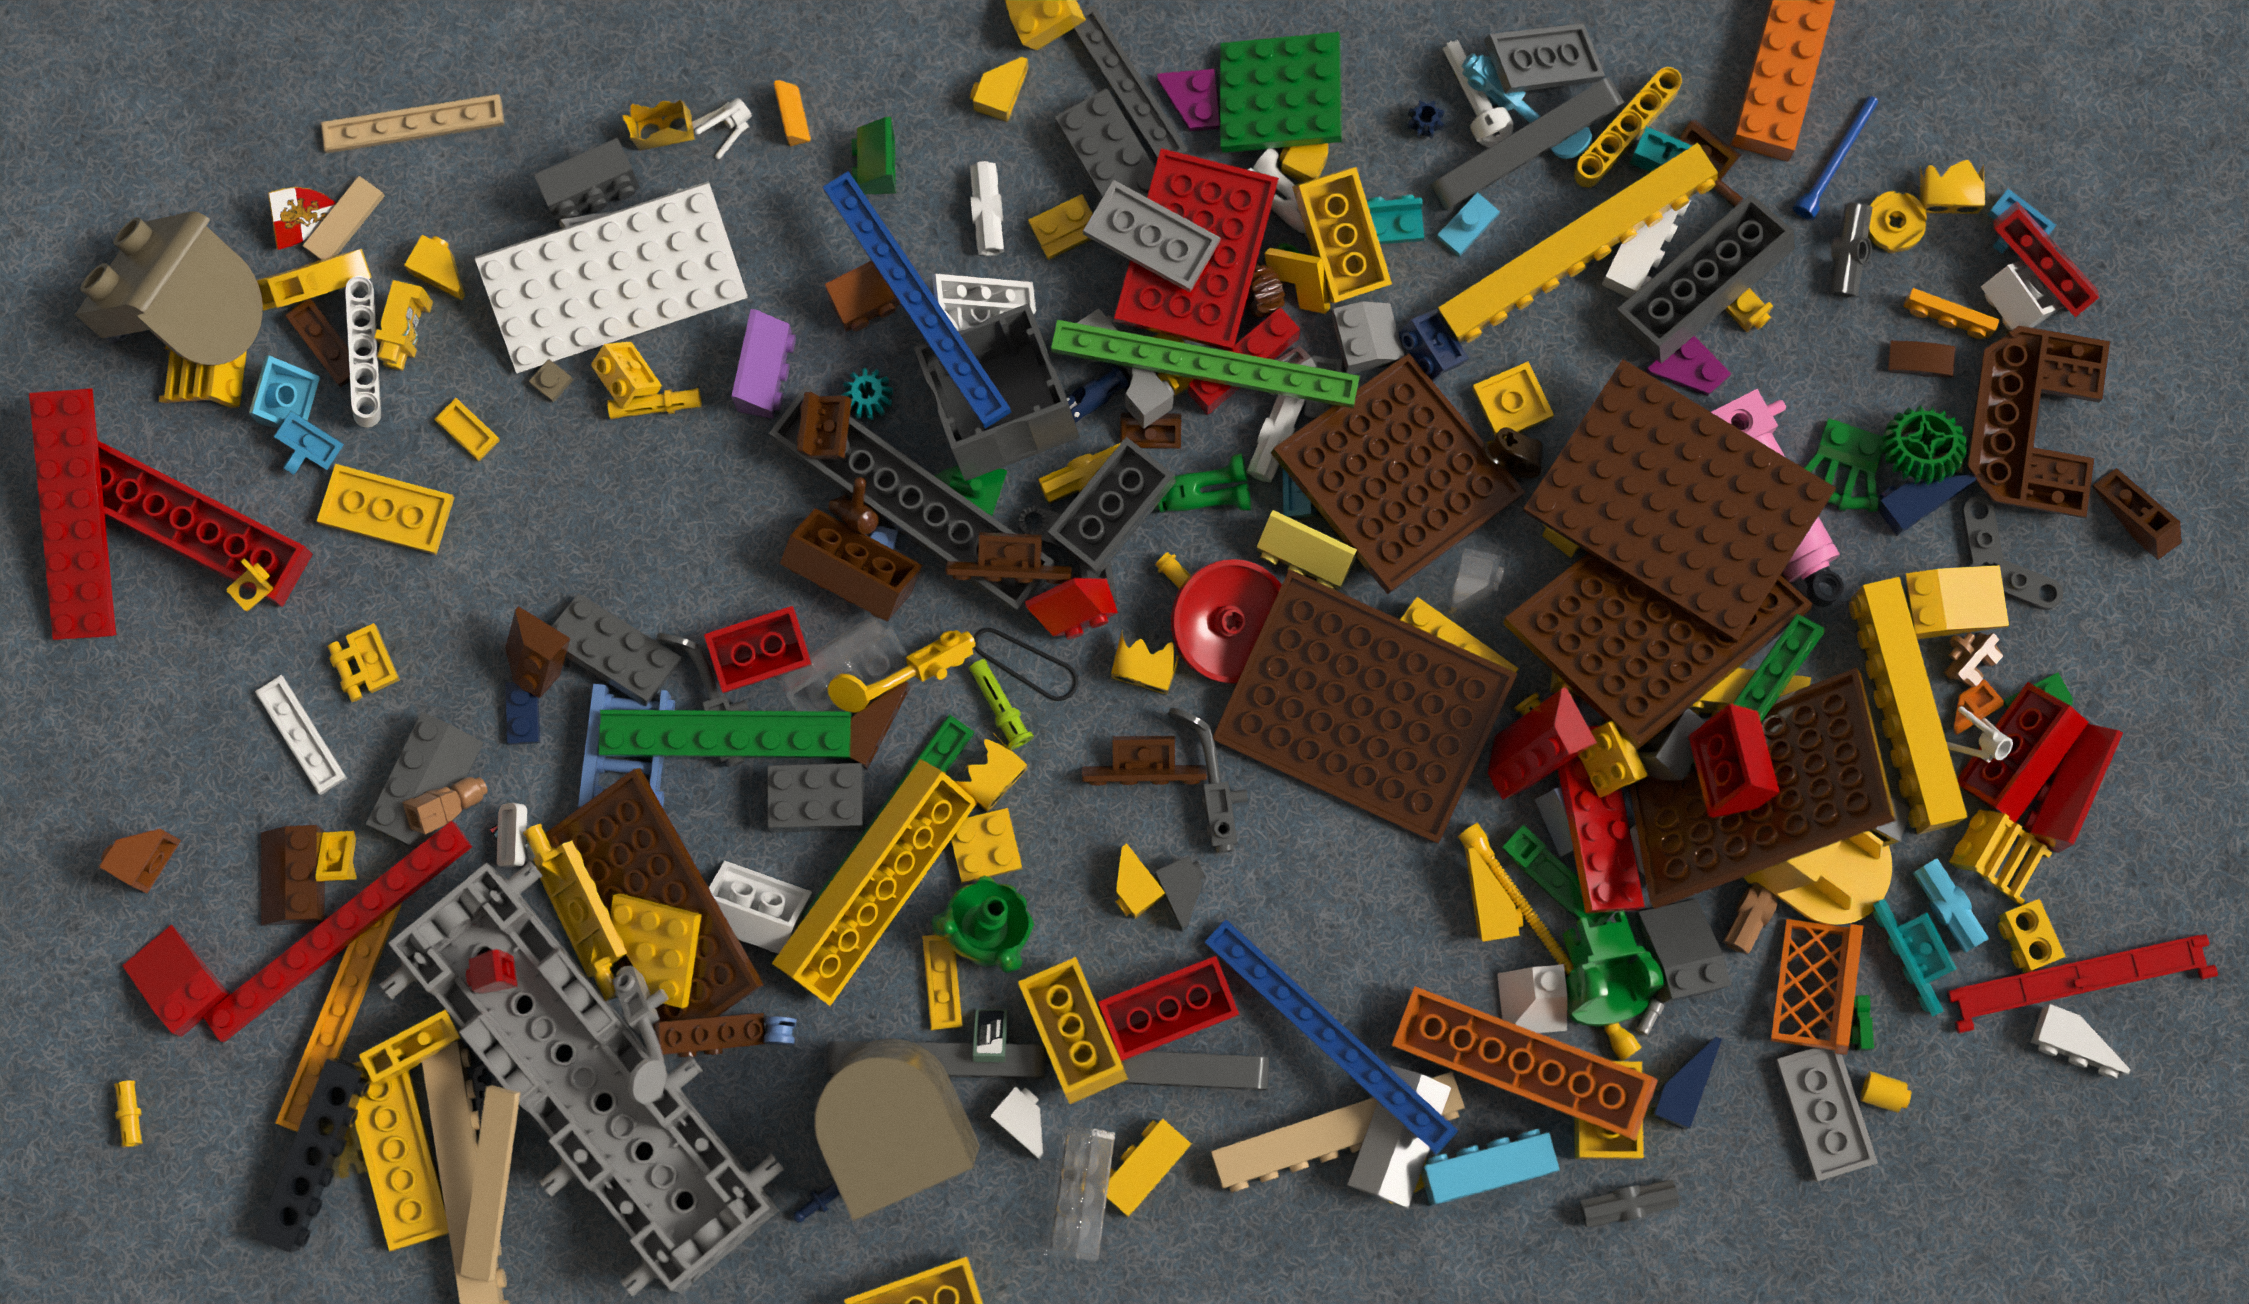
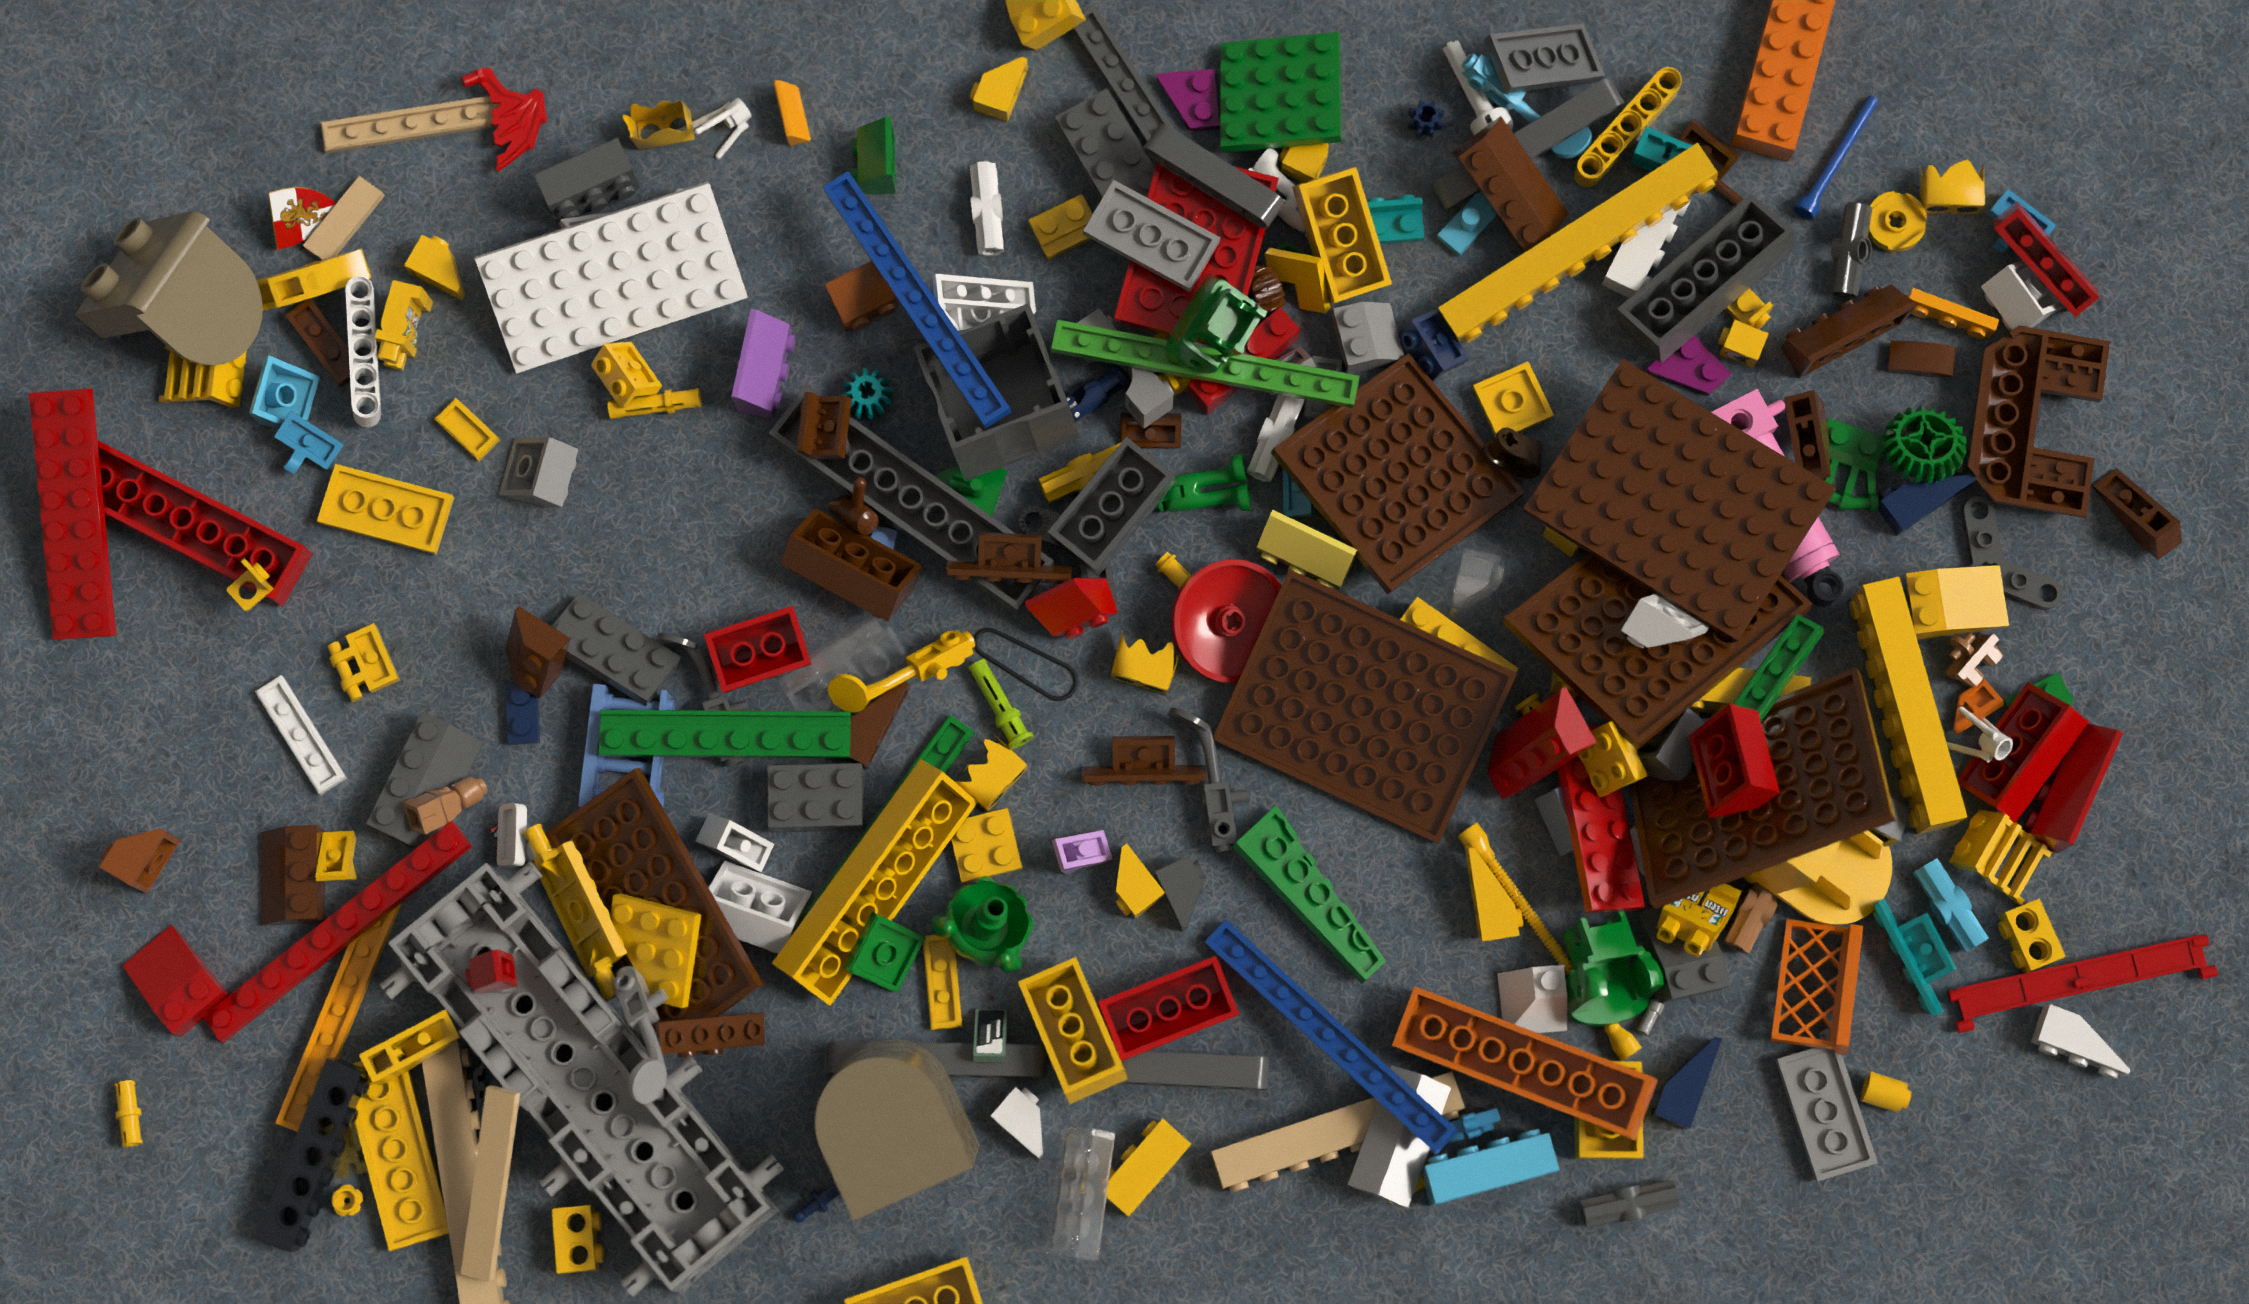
(338, 1200): none -> yellow plate
(516, 116): none -> red animal
(539, 471): none -> light grey slope
(551, 380): dark tan plate -> none
(567, 1240): none -> yellow brick
(734, 842): none -> white slope
(778, 1033): medium blue wheel -> none
(884, 952): none -> green tile
(1082, 851): none -> lavender slope
(1213, 176): none -> dark grey beam
(1218, 317): none -> green piece
(1291, 873): none -> green wing
(1474, 1124): none -> dark azure plate
(1511, 185): none -> reddish brown slope
(1551, 875): green slope -> none
(1660, 623): none -> white slope
(1695, 923): none -> yellow hips
(1742, 343): none -> yellow brick
(1809, 432): none -> reddish brown slope
(1846, 329): none -> reddish brown slope
(1862, 1030): green plate -> none

